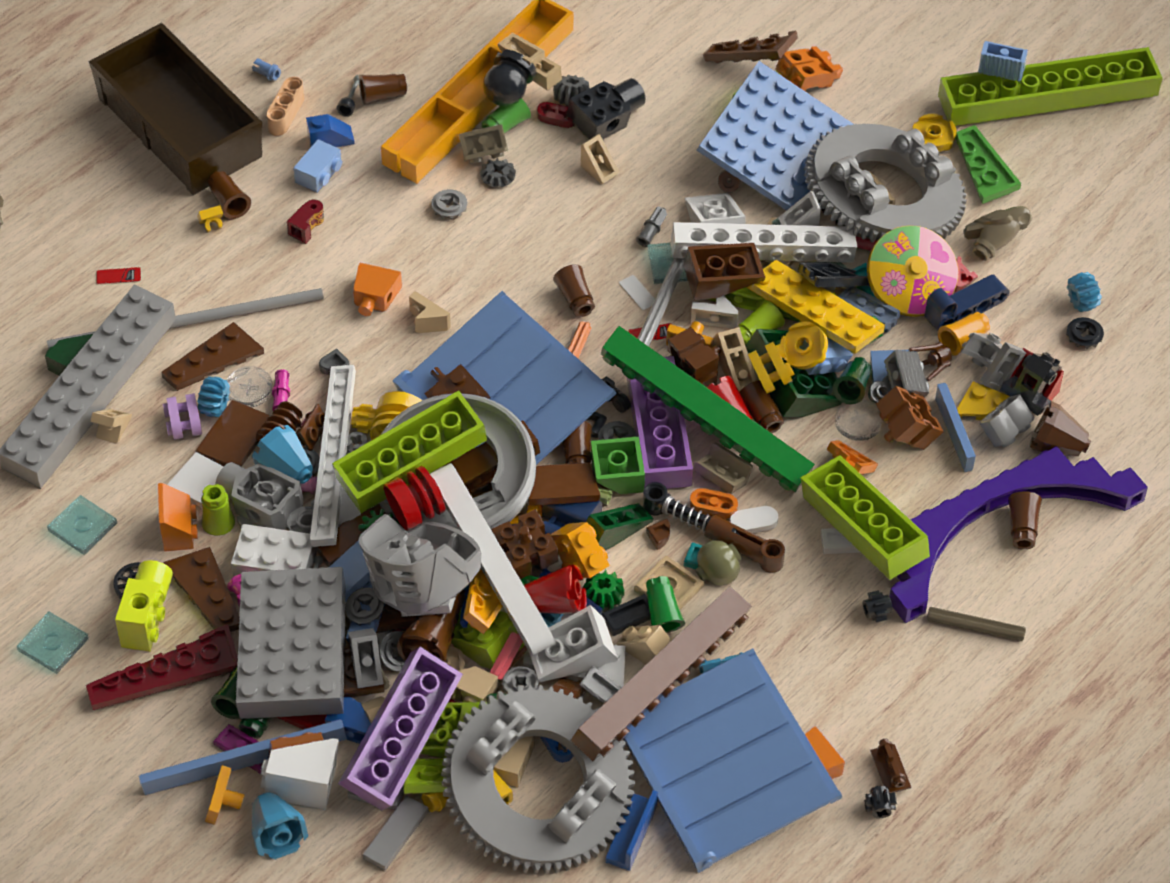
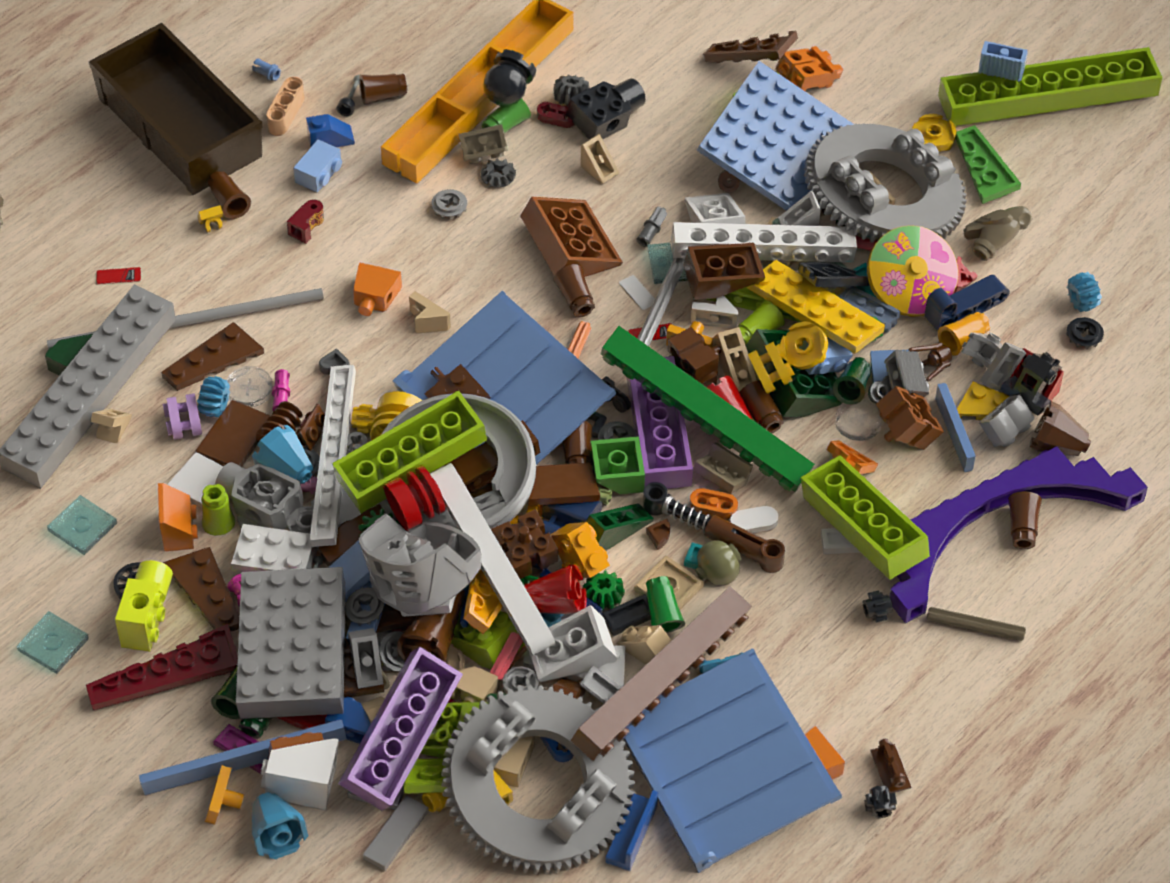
(547, 71): tan slope -> none
(569, 235): none -> dark orange slope

